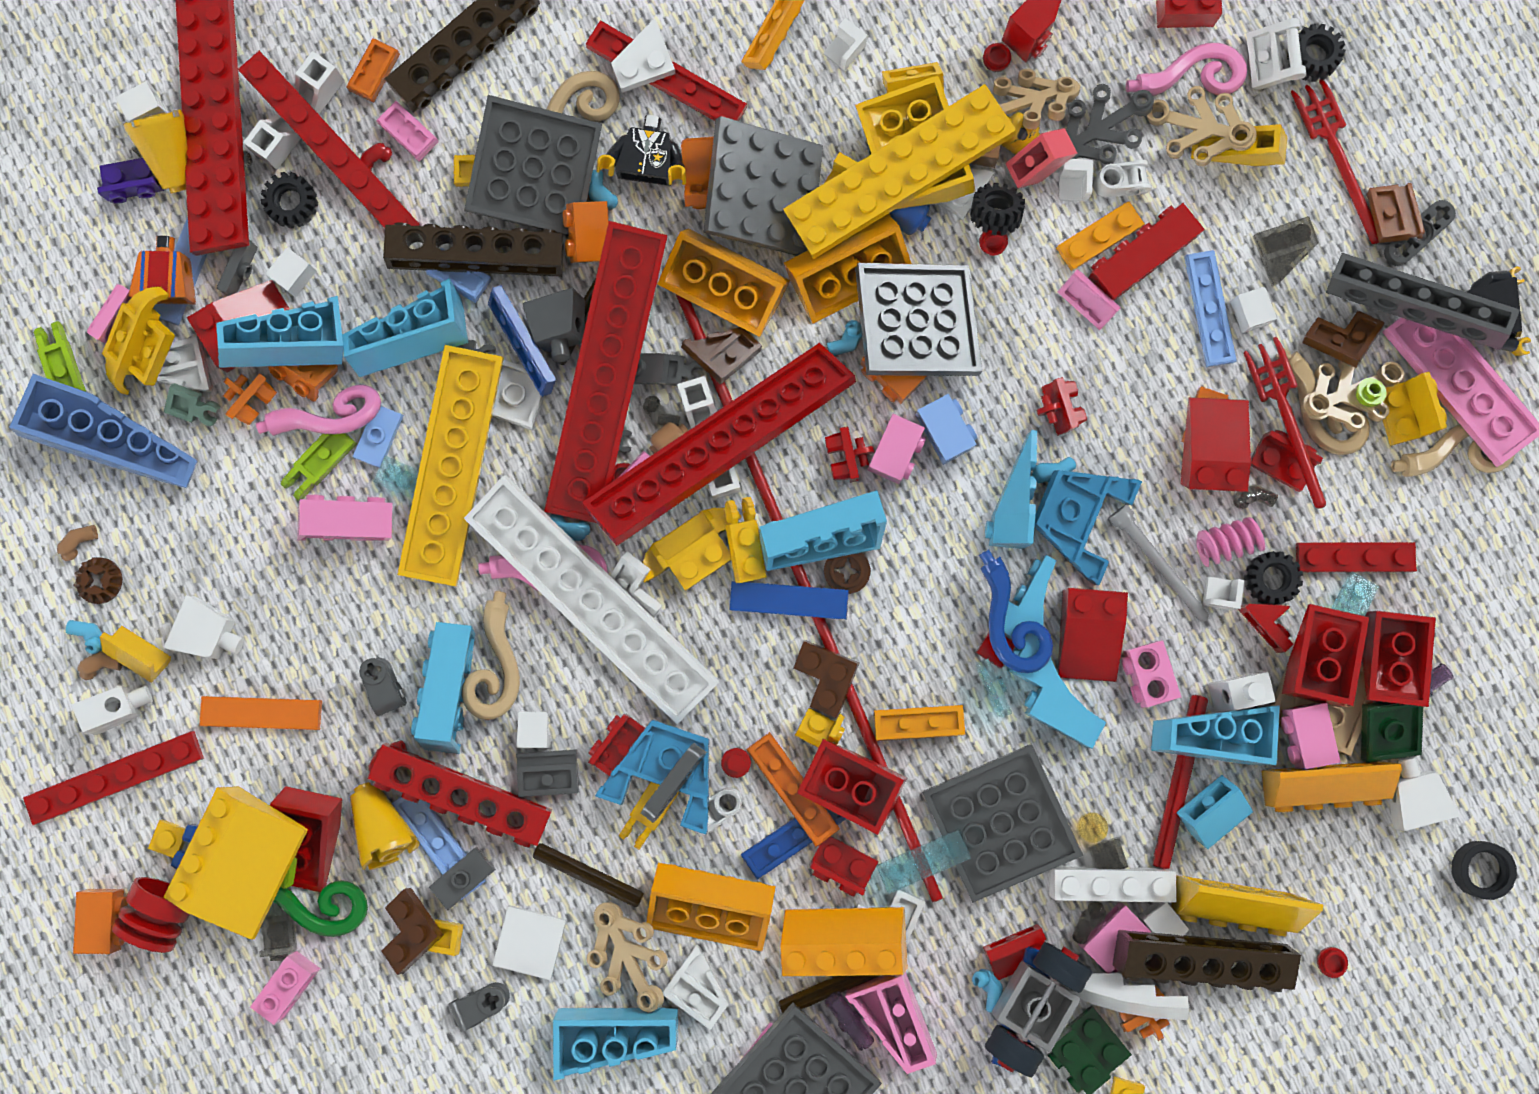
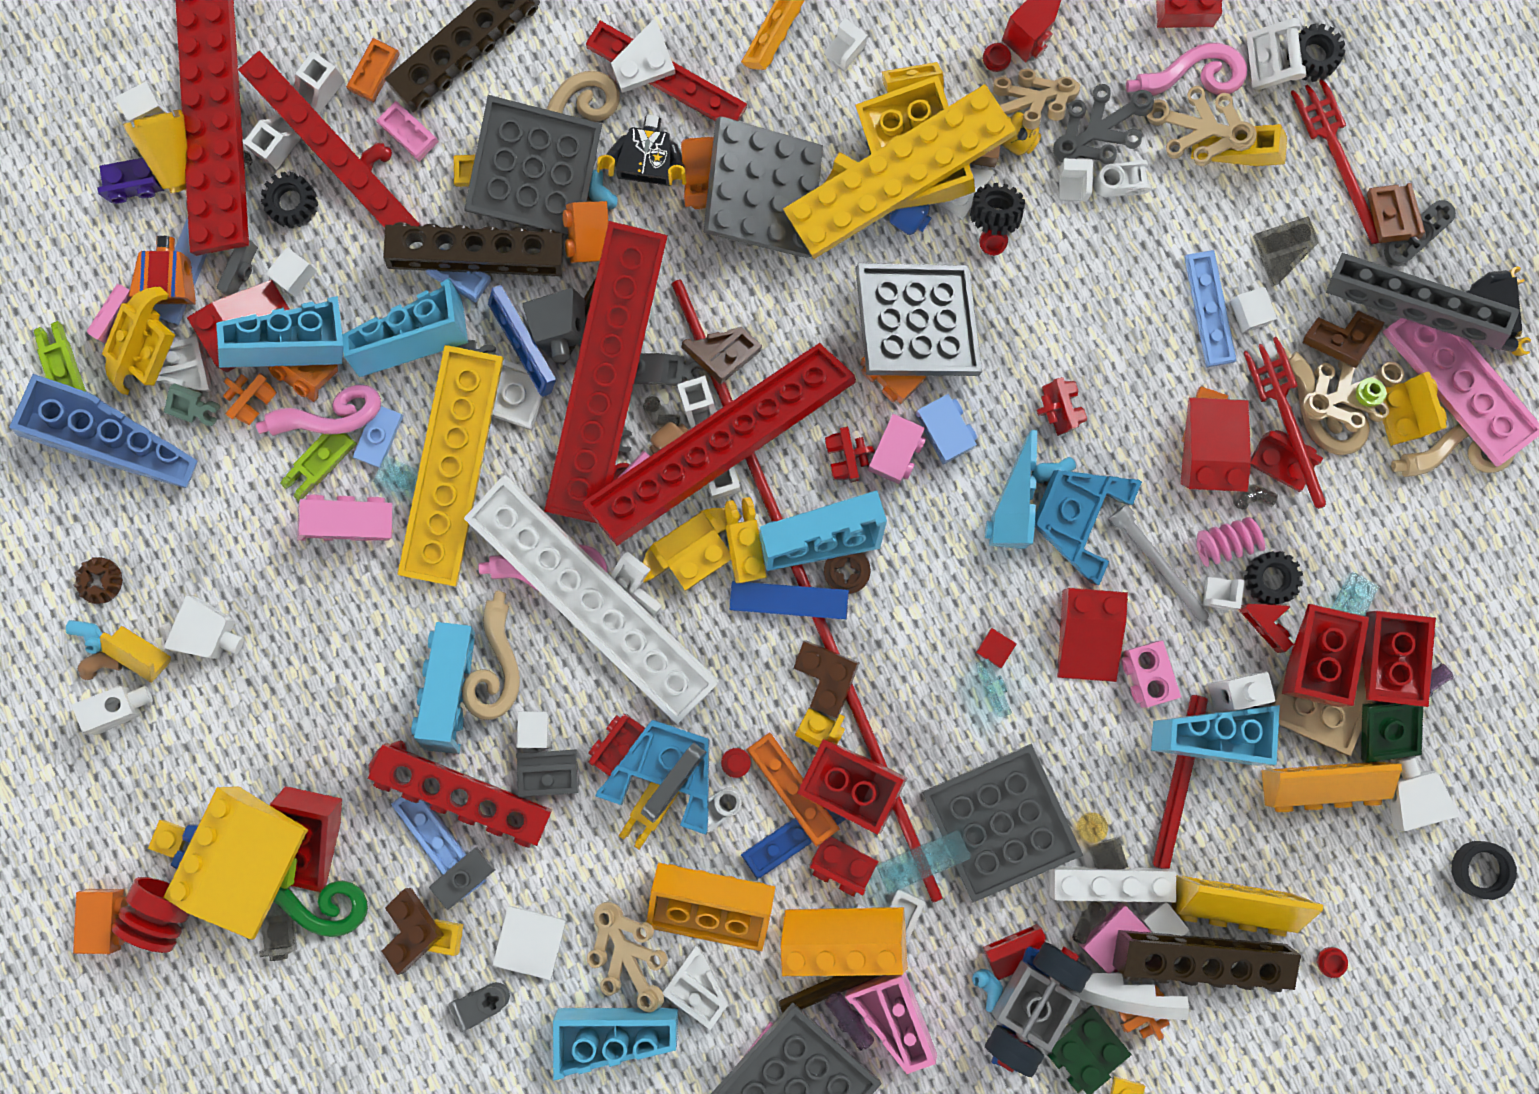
(73, 538): medium nougat arm -> none
(113, 778): red plate -> none
(260, 713): orange tile -> none
(285, 987): bright pink brick -> none
(379, 828): yellow cone -> none
(382, 689): dark grey piece -> none
(576, 531): medium azure arm -> none
(588, 875): dark brown axle -> none
(723, 281): light orange slope -> none
(830, 279): light orange slope -> none
(849, 340): medium azure arm -> none
(919, 723): light orange plate -> none
(1000, 585): blue plant -> none
(1041, 158): coral brick -> none
(1052, 701): medium azure arch -> none
(1088, 299): bright pink plate -> none
(1100, 236): light orange plate -> none
(1146, 252): red brick -> none
(1215, 811): medium azure brick -> none
(1310, 736): bright pink brick -> none
(1356, 557): red plate -> none

